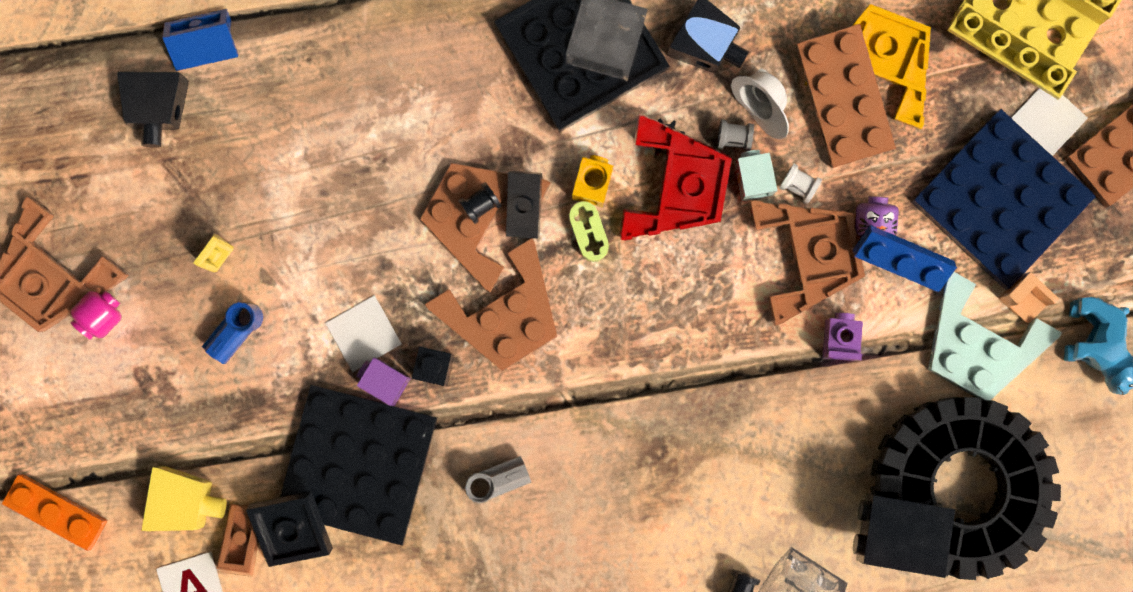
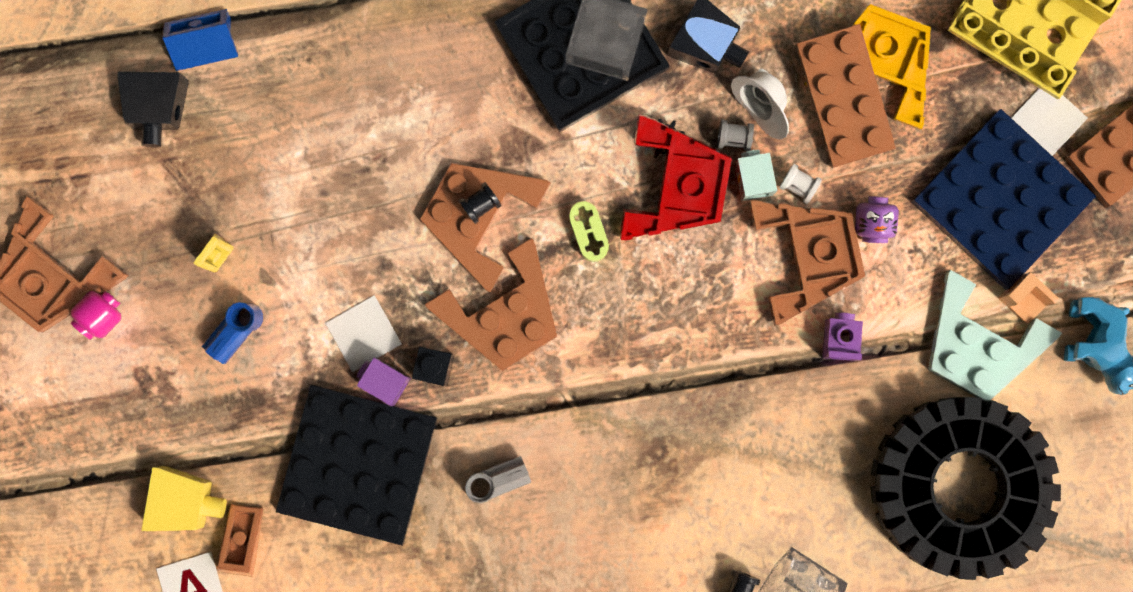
(54, 512): orange plate -> none
(289, 529): black plate -> none
(524, 204): black plate -> none
(597, 194): yellow brick -> none
(904, 258): blue plate -> none
(904, 535): black brick -> none

